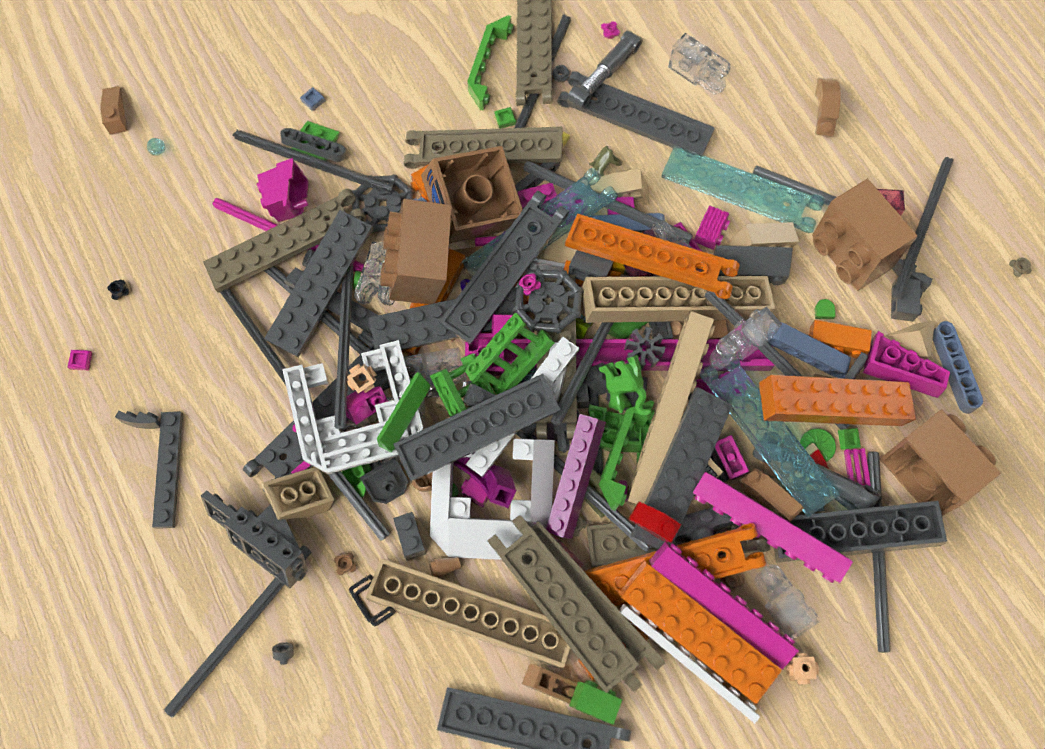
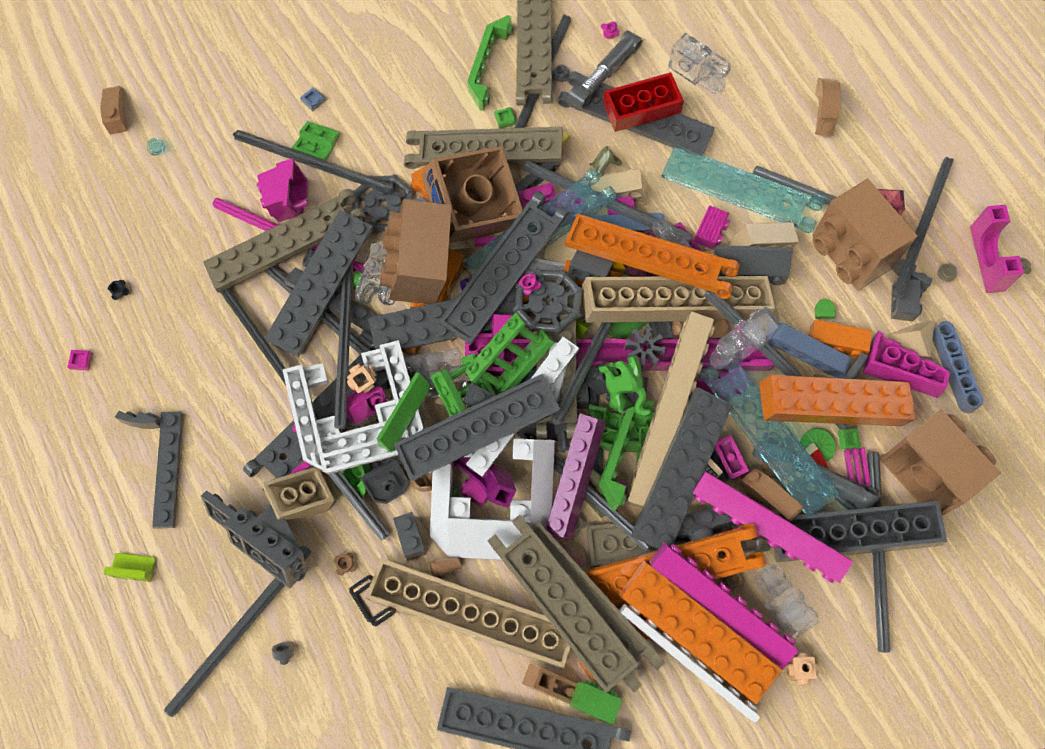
(131, 567): none -> lime panel
(332, 150): dark grey beam -> none
(643, 101): none -> red brick
(654, 522): red slope -> none
(947, 272): none -> dark tan plate
(996, 271): none -> dark pink arch

